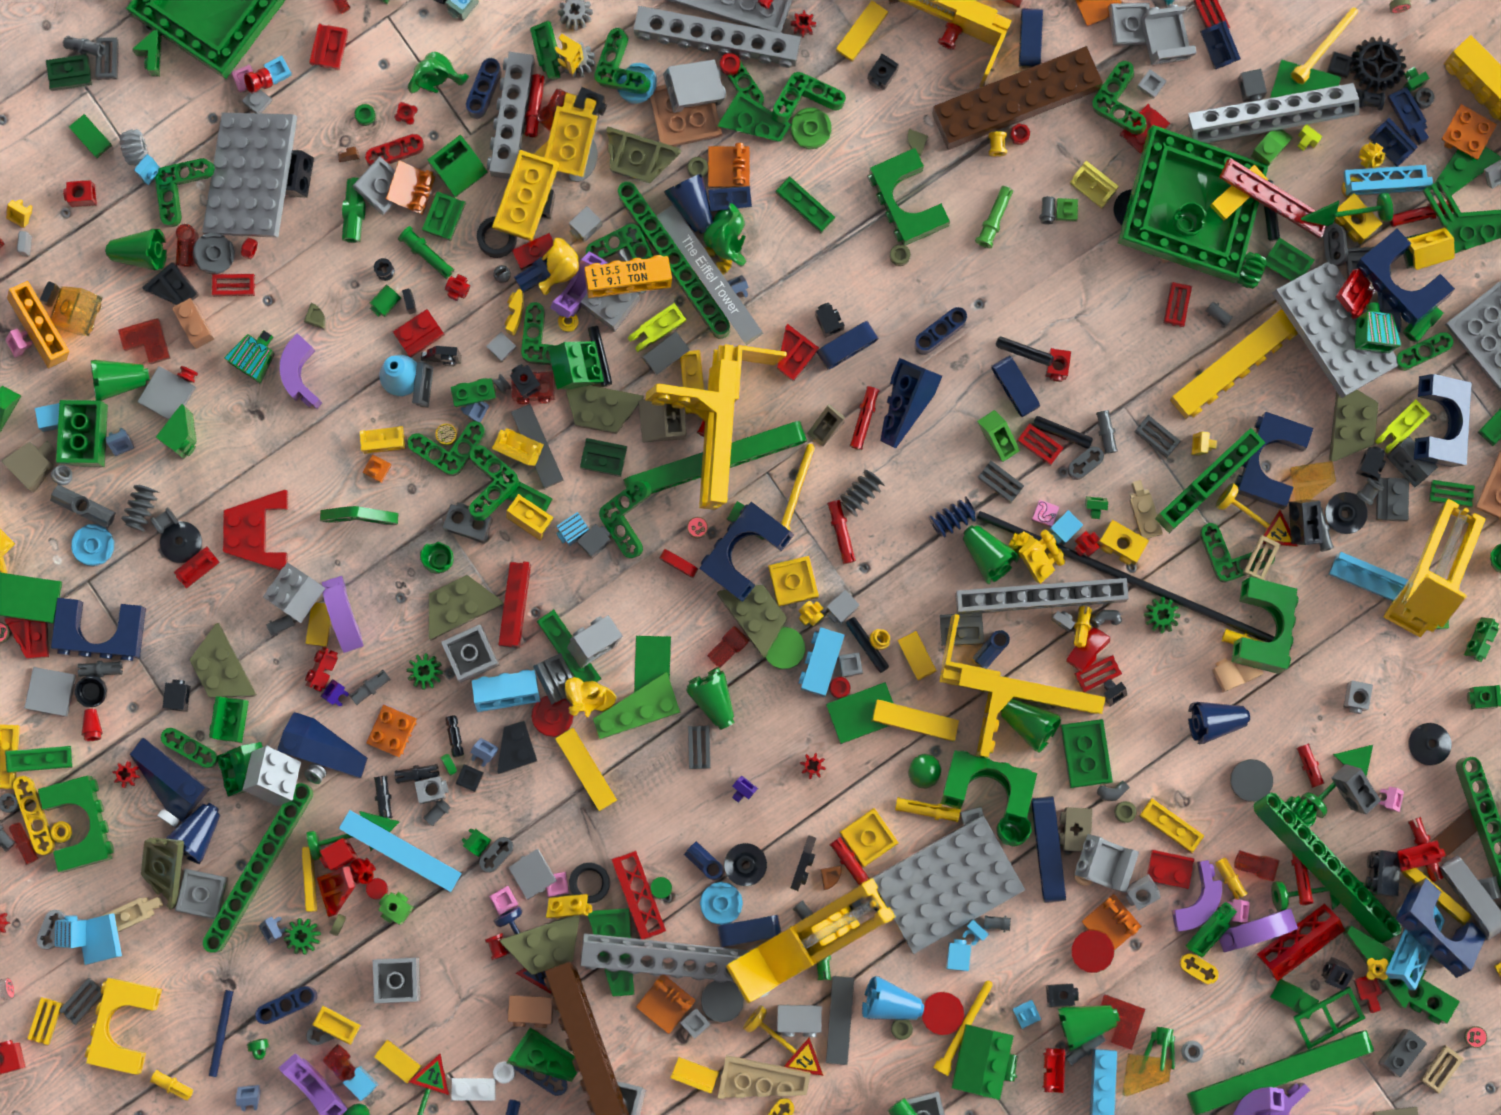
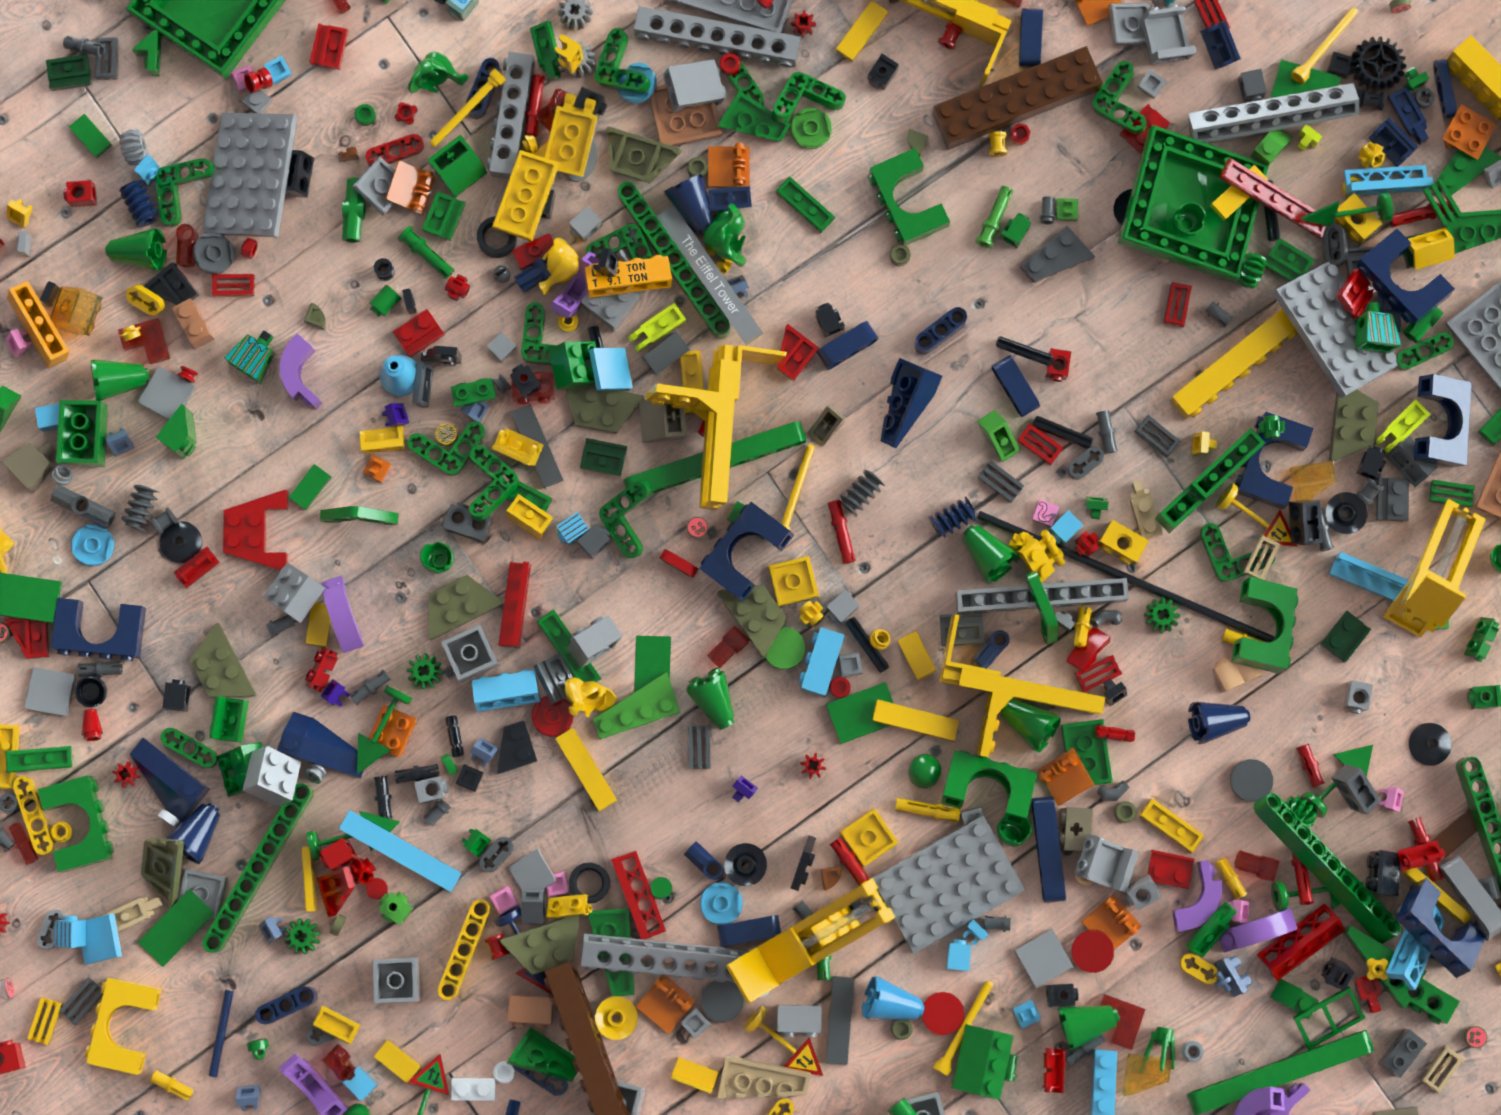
(130, 332): none -> yellow plate
(138, 204): none -> dark blue piece
(145, 300): none -> yellow beam
(176, 927): none -> green sticker
(310, 487): none -> green tile
(370, 750): none -> green piece
(396, 414): none -> dark purple tile
(456, 957): none -> yellow beam
(495, 78): none -> yellow piece
(516, 305): yellow slope -> none
(529, 144): none -> yellow plate
(532, 906): none -> dark grey brick
(607, 262): none -> black tile
(610, 369): none -> medium azure tile
(627, 1018): none -> yellow dish
(867, 409): red pin -> none
(1016, 230): none -> green brick
(1043, 958): none -> light grey tile
(1049, 622): none -> green beam
(1057, 255): none -> dark grey wing
(1065, 777): none -> orange hinge
(1094, 184): light yellow hinge -> none
(1114, 733): none -> red axle
(1229, 977): none -> sand blue hips
(1271, 427): none -> green gear
(1345, 636): none -> dark green plate
(1444, 88): none -> dark blue beam

